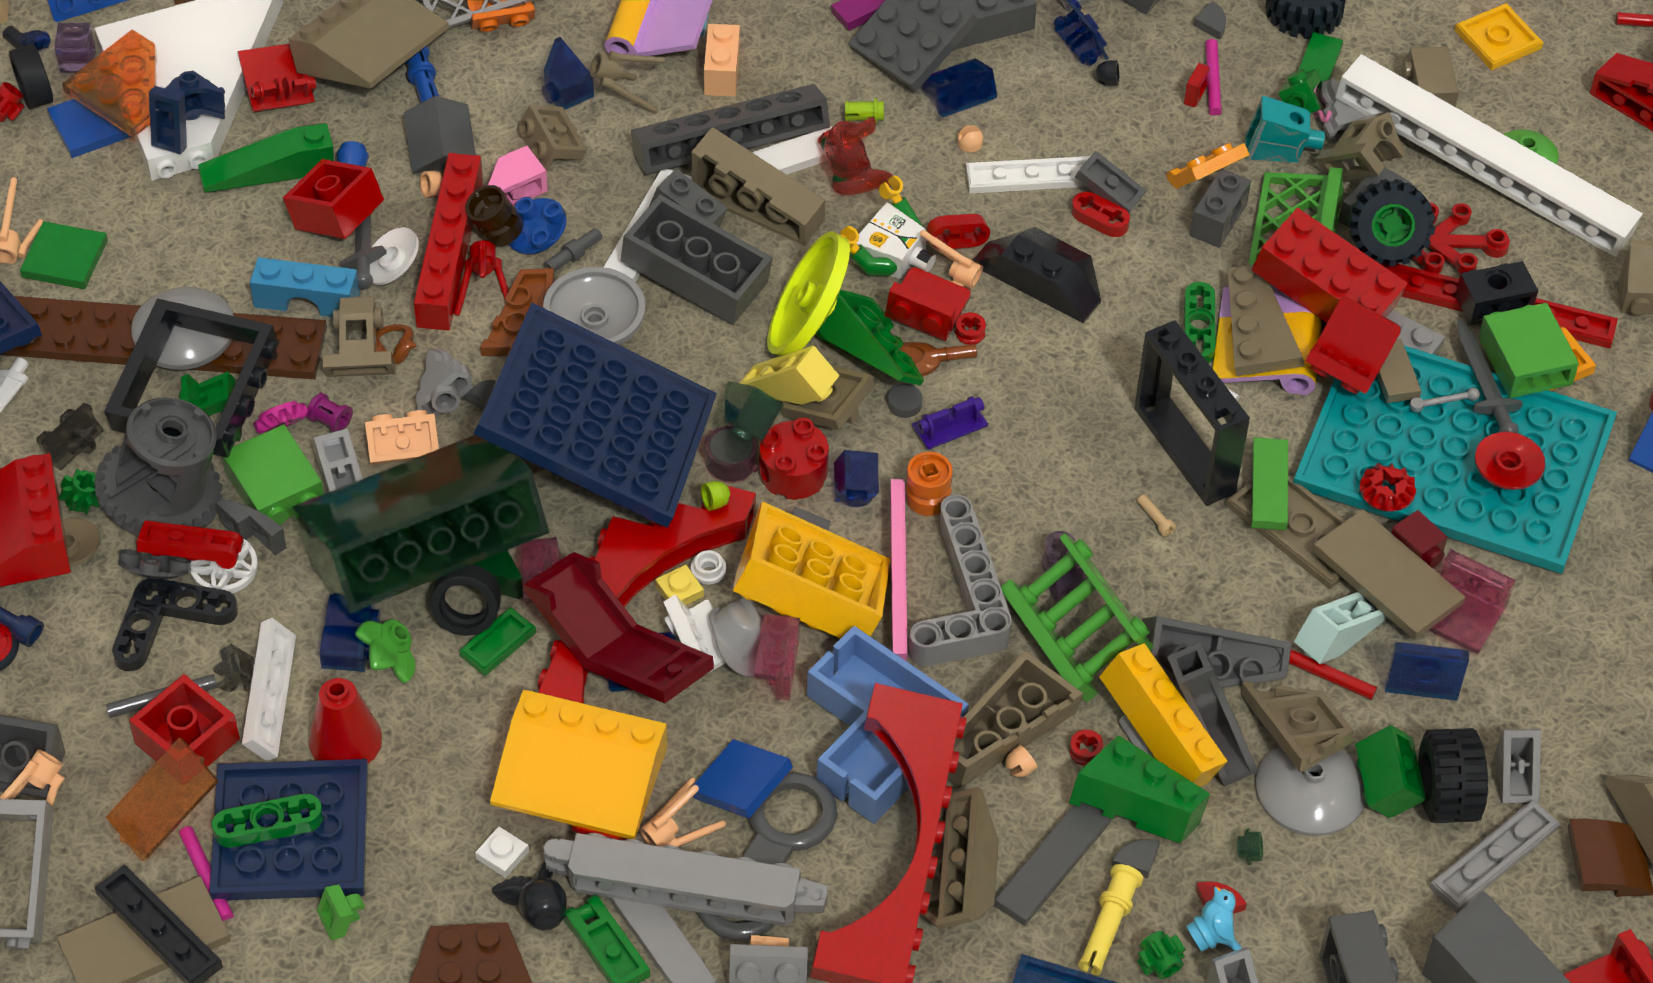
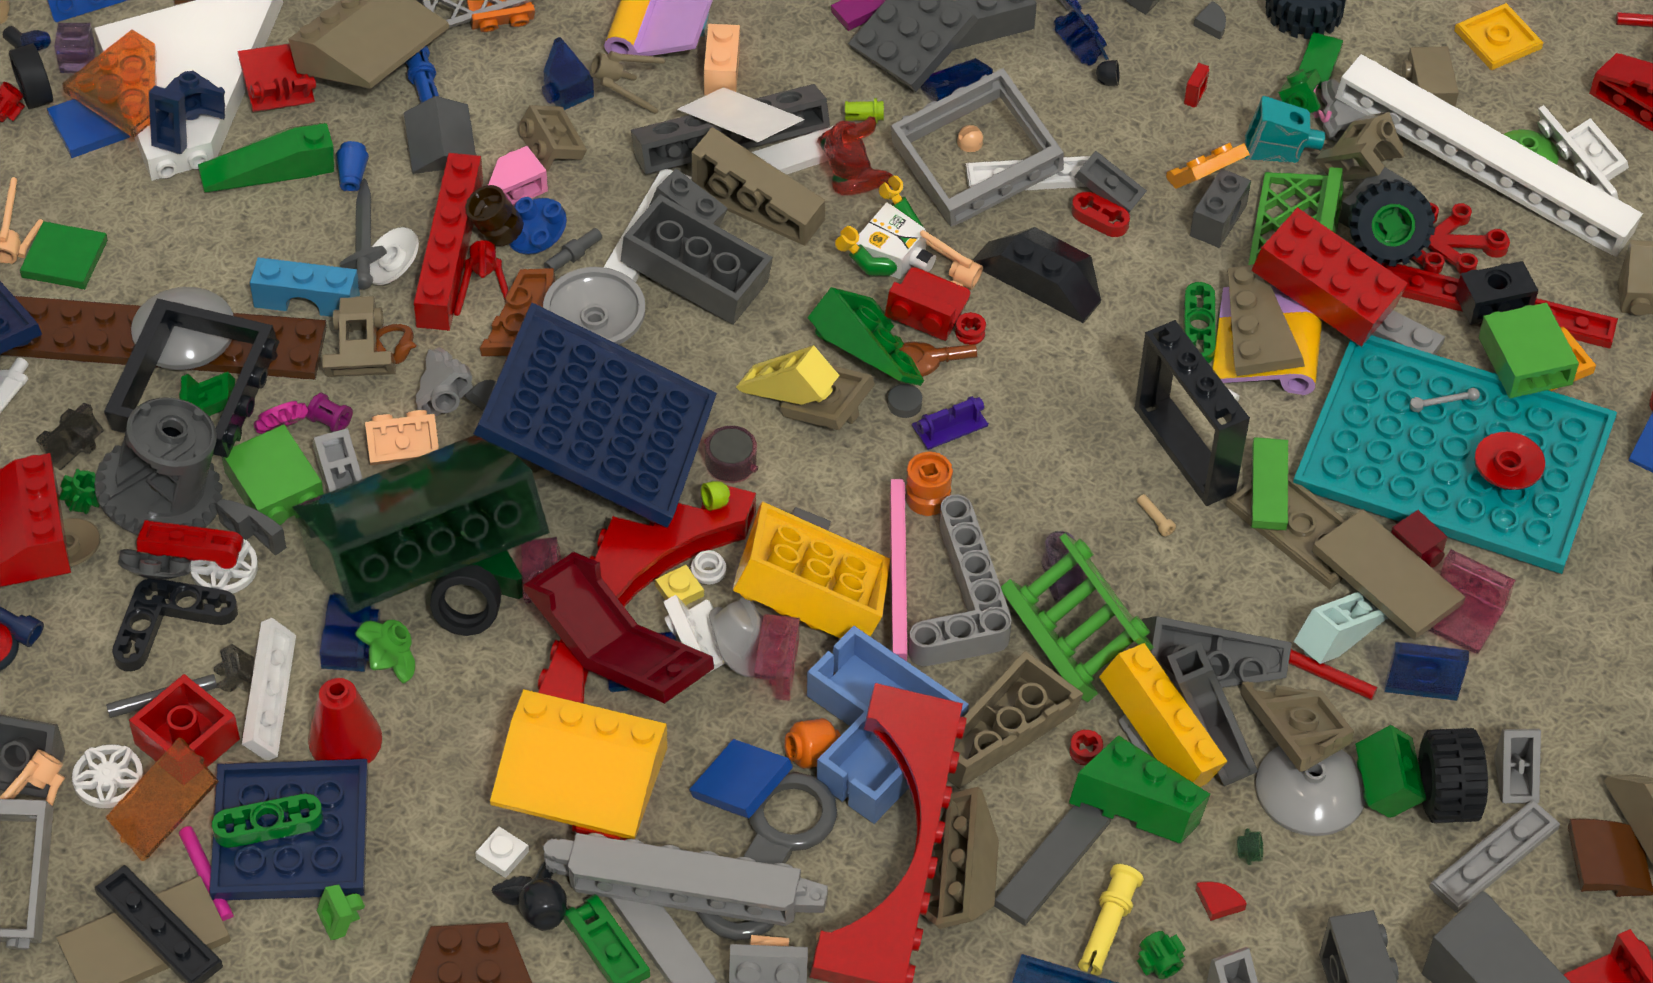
(106, 775): none -> white wheel
(333, 198): red brick -> none
(430, 183): light nougat hinge -> none
(498, 641): green tile -> none
(662, 828): light nougat plant -> none
(741, 114): none -> white sticker
(749, 410): clear green slope -> none
(794, 459): red brick -> none
(809, 294): neon yellow dish -> none
(809, 741): none -> orange head
(856, 477): clear blue brick -> none
(958, 230): red beam -> none
(1003, 184): none -> light grey window
(1020, 762): light nougat hinge -> none
(1138, 855): dark grey tile -> none
(1213, 84): dark pink bar -> none
(1215, 922): medium azure animal -> none
(1353, 345): red bracket -> none
(1381, 496): red gear -> none
(1397, 376): dark tan tile -> none
(1494, 402): dark grey sword -> none
(1588, 148): none -> white bracket

